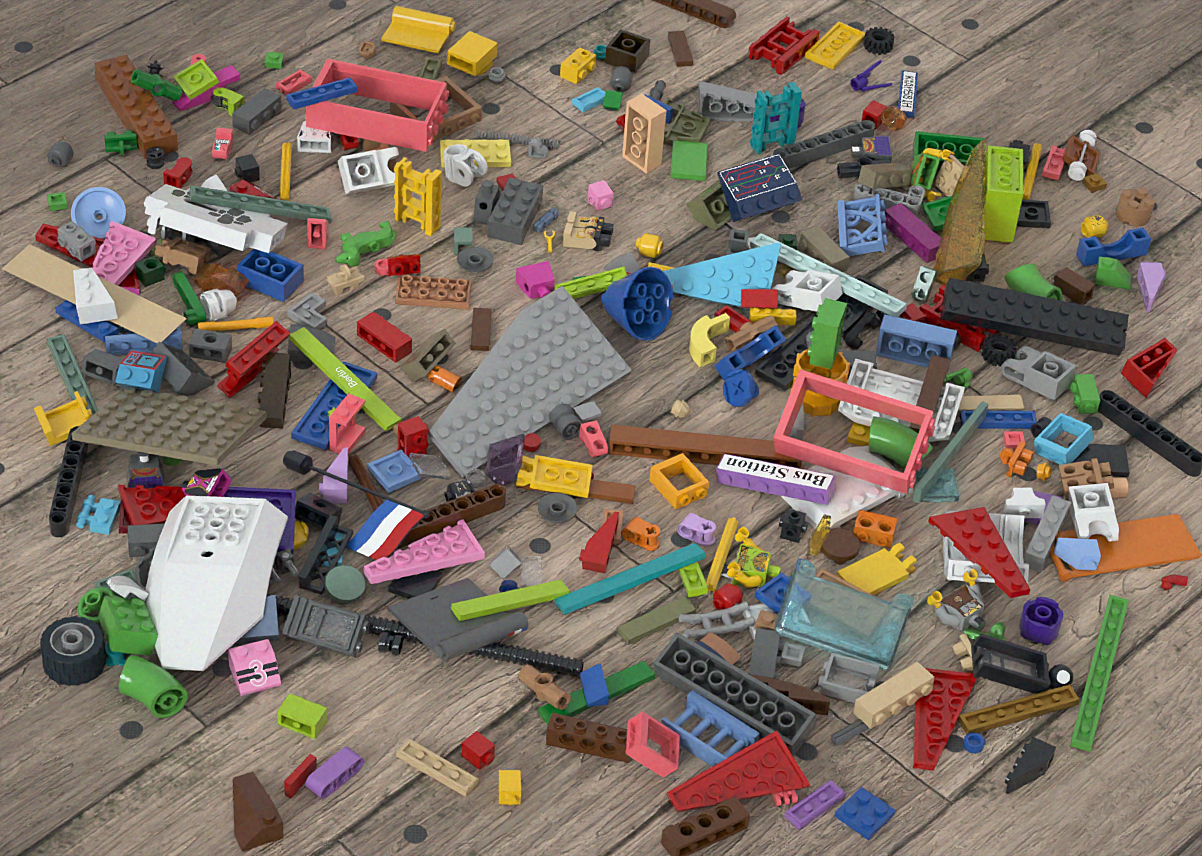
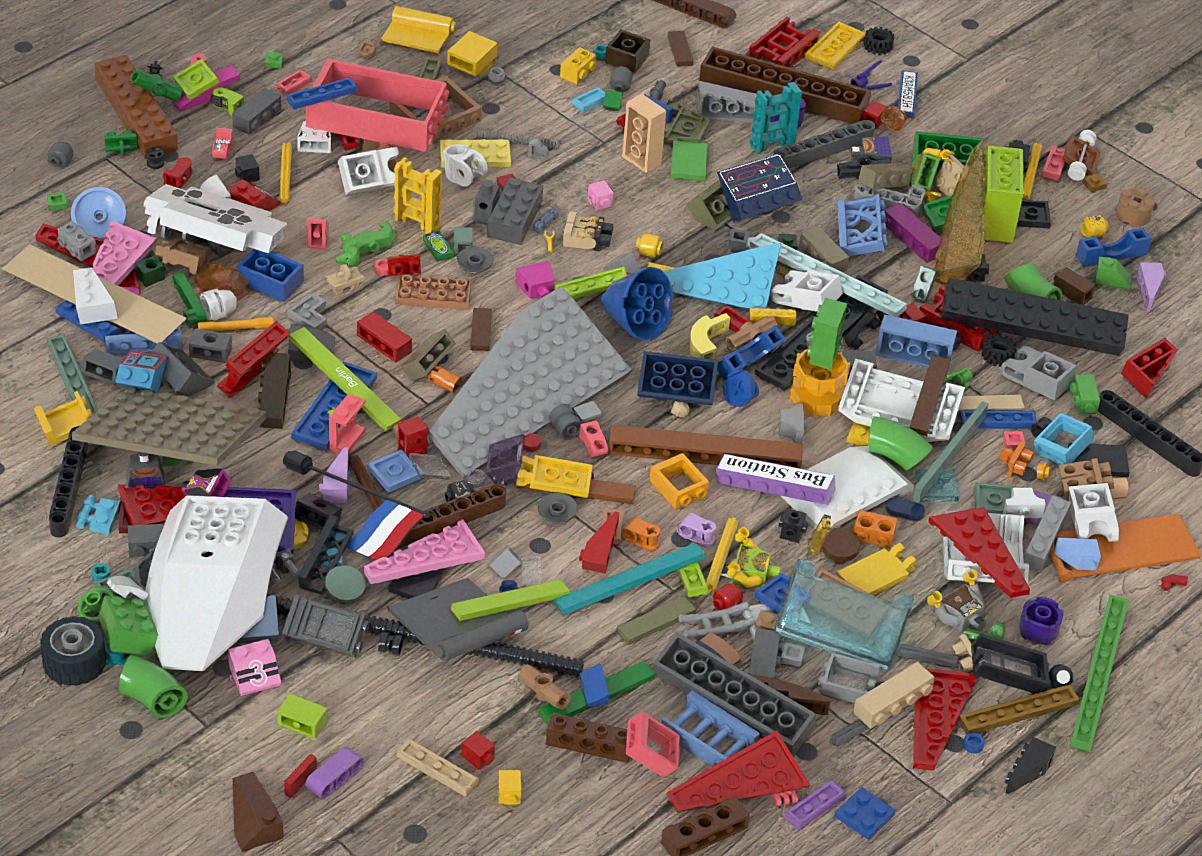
(100, 568): none -> teal bush
(258, 204): sand green tile -> none
(438, 245): none -> tile
(677, 378): none -> dark blue slope
(751, 75): none -> reddish brown brick
(759, 298): red tile -> none
(842, 463): coral door -> none
(905, 509): none -> dark blue tile
(927, 655): none -> dark grey axle
(992, 496): none -> sand green tile

